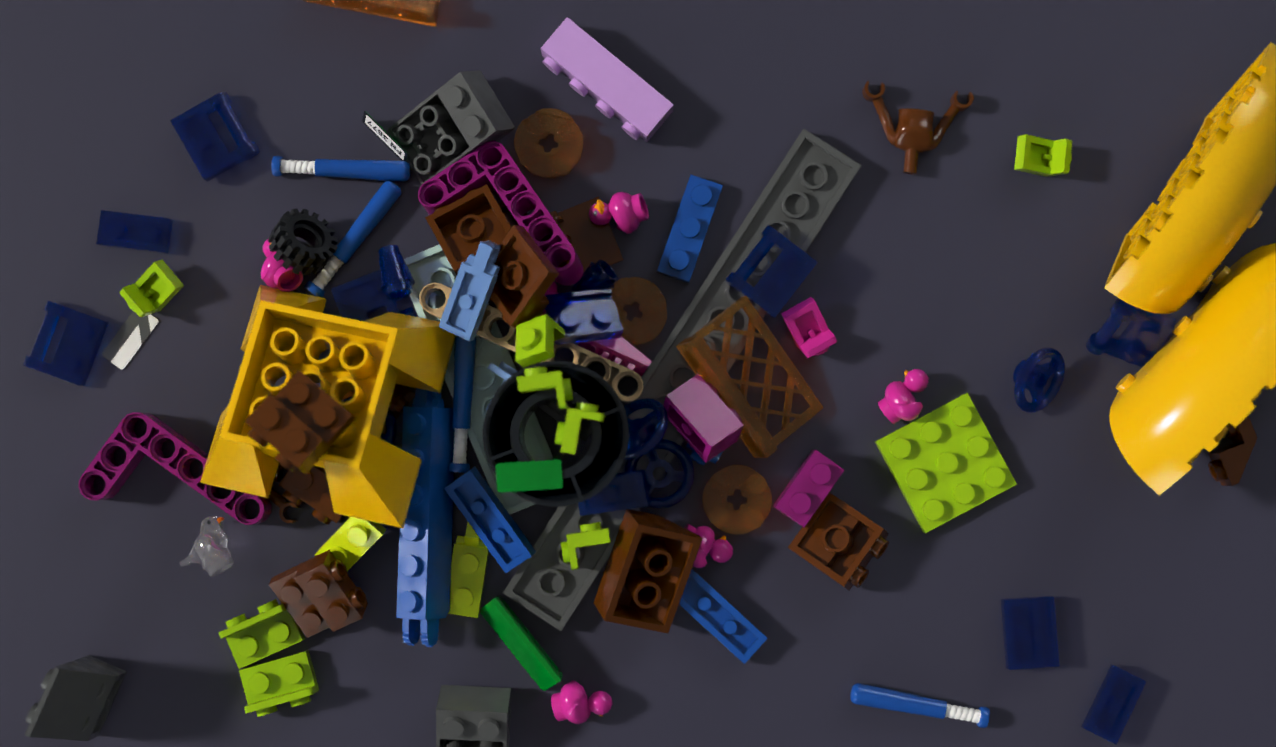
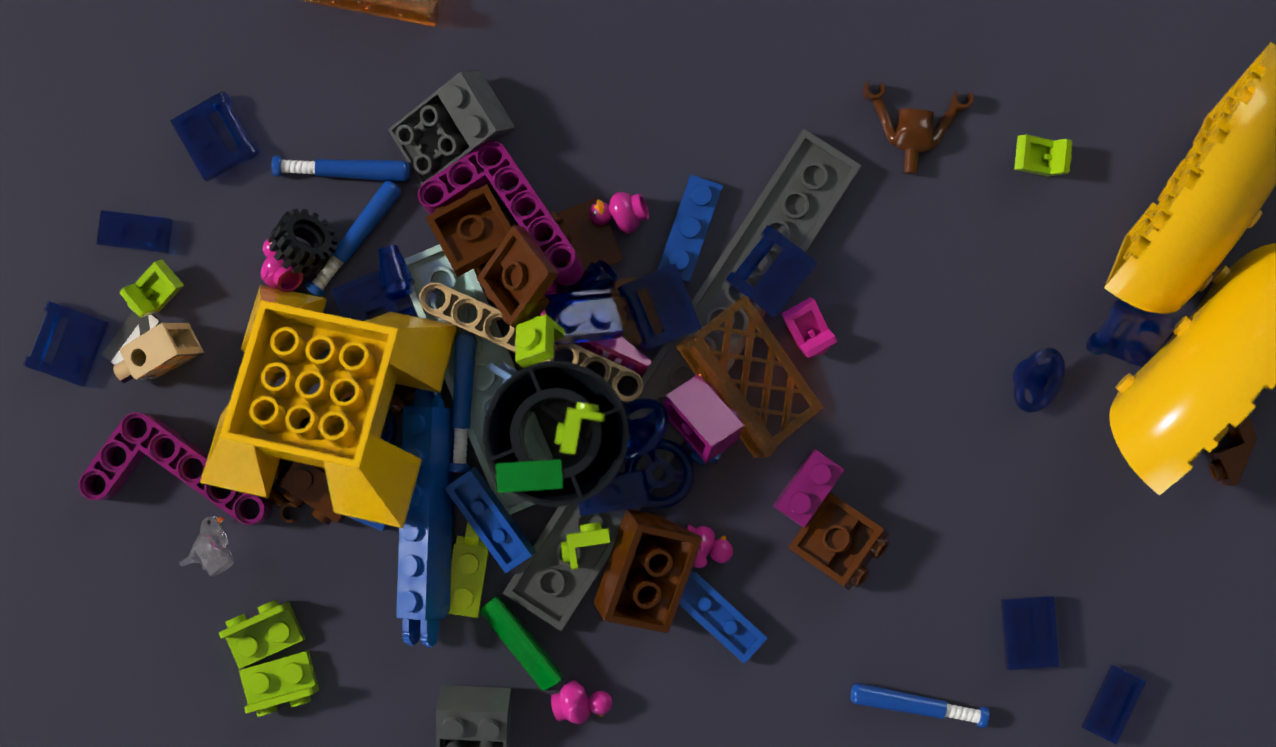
(75, 700): dark grey slope -> none
(158, 352): none -> tan torso
(299, 423): reddish brown plate -> none
(320, 594): reddish brown plate -> none
(353, 540): neon yellow hinge -> none
(384, 137): sticker -> none
(471, 292): medium blue hinge -> none
(538, 127): clear orange plate -> none
(538, 379): lime bracket -> none
(606, 80): lavender brick -> none
(670, 303): none -> clear blue plate
(721, 512): clear orange plate -> none
(899, 401): dark pink animal -> none
(945, 463): lime plate -> none

